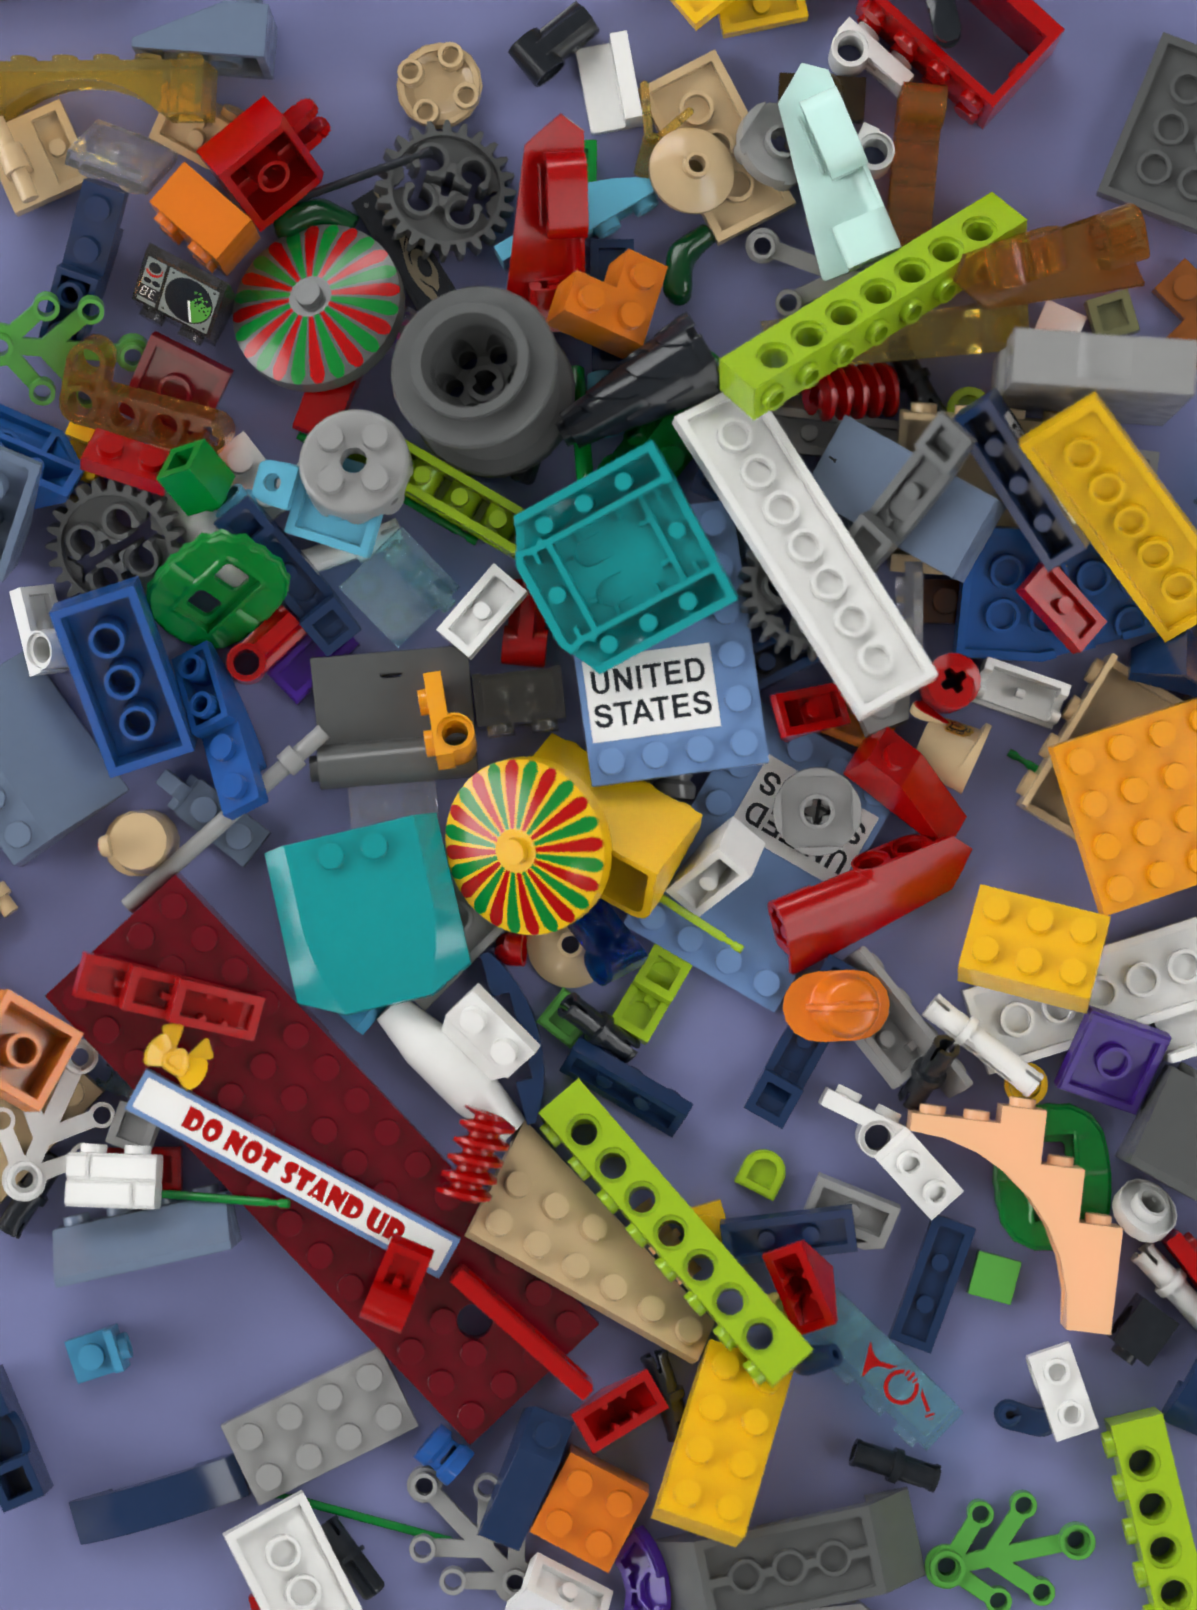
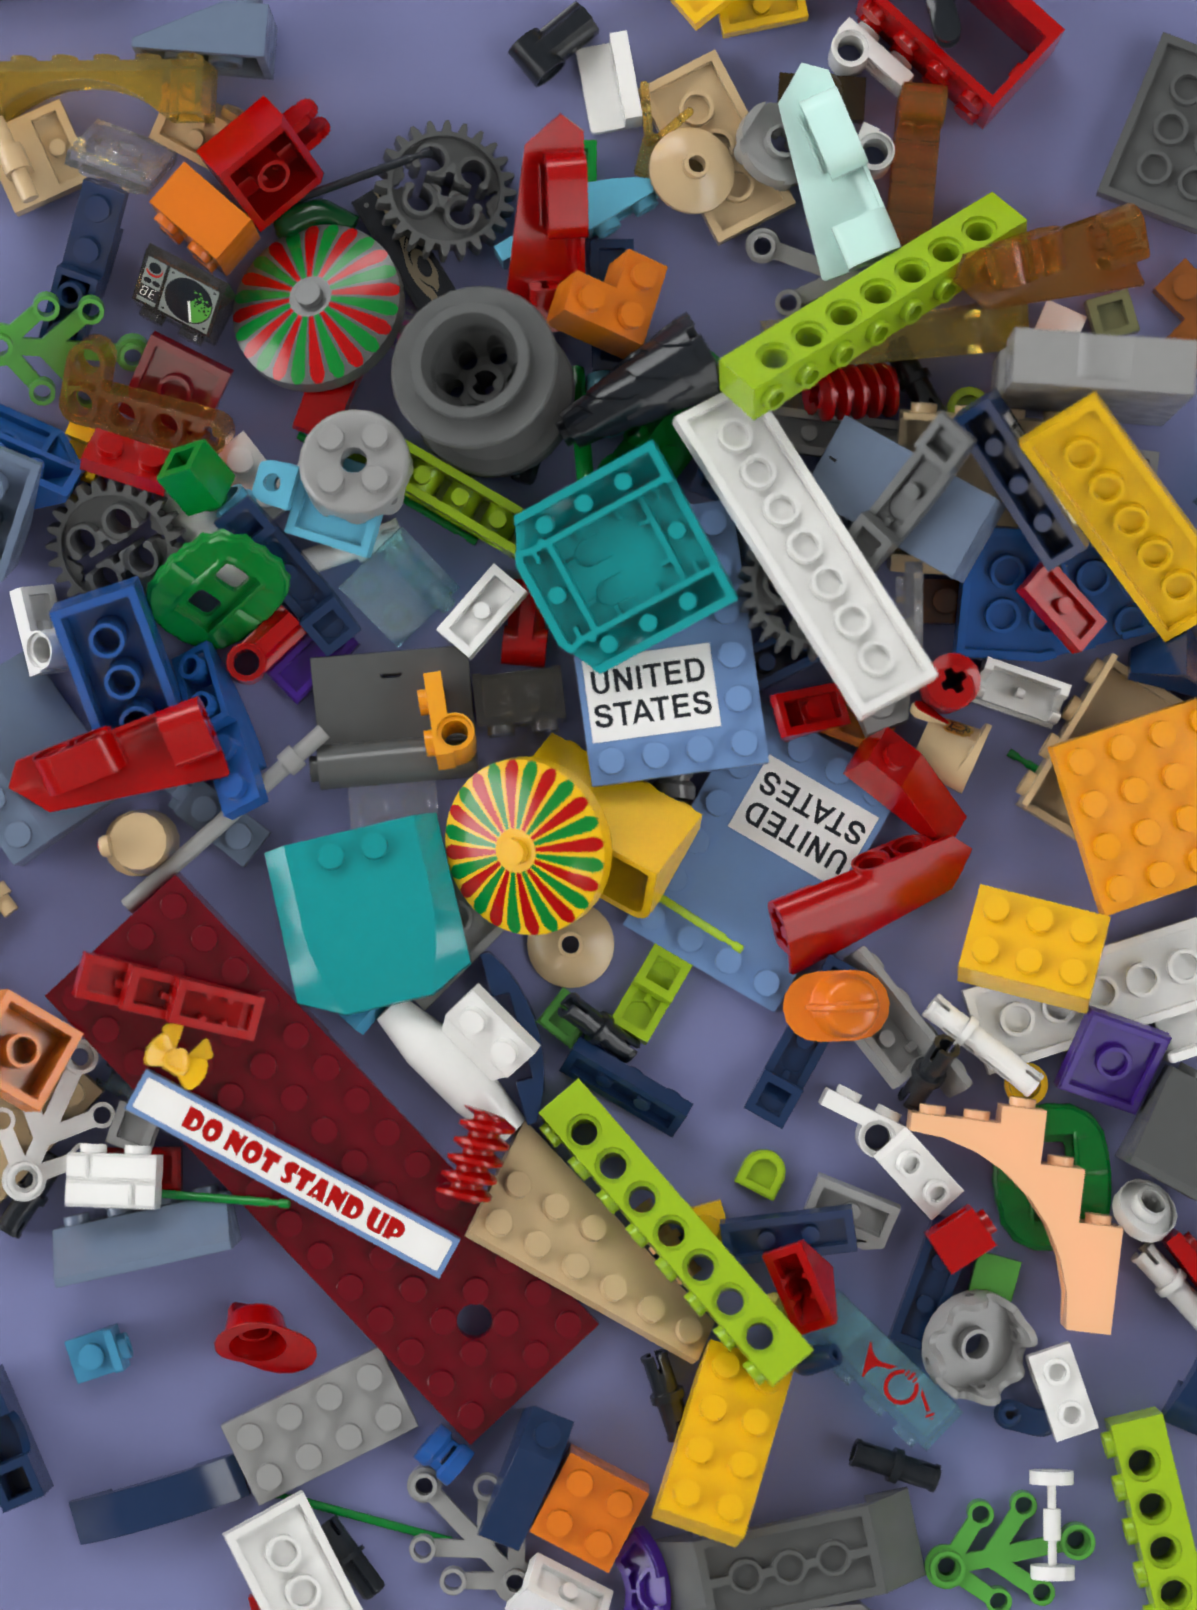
(133, 759): none -> red panel
(262, 1340): none -> red piece
(396, 1283): red plate -> none
(439, 84): tan dish -> none
(512, 949): red hinge -> none
(522, 1331): red tile -> none
(608, 944): clear blue plate -> none
(618, 1409): red slope -> none
(680, 262): dark green arm -> none
(716, 867): white slope -> none
(835, 828): light grey plate -> none
(962, 1237): none -> red brick
(995, 1362): none -> light grey plate
(1052, 1525): none -> white wheel
(1141, 1331): black brick -> none

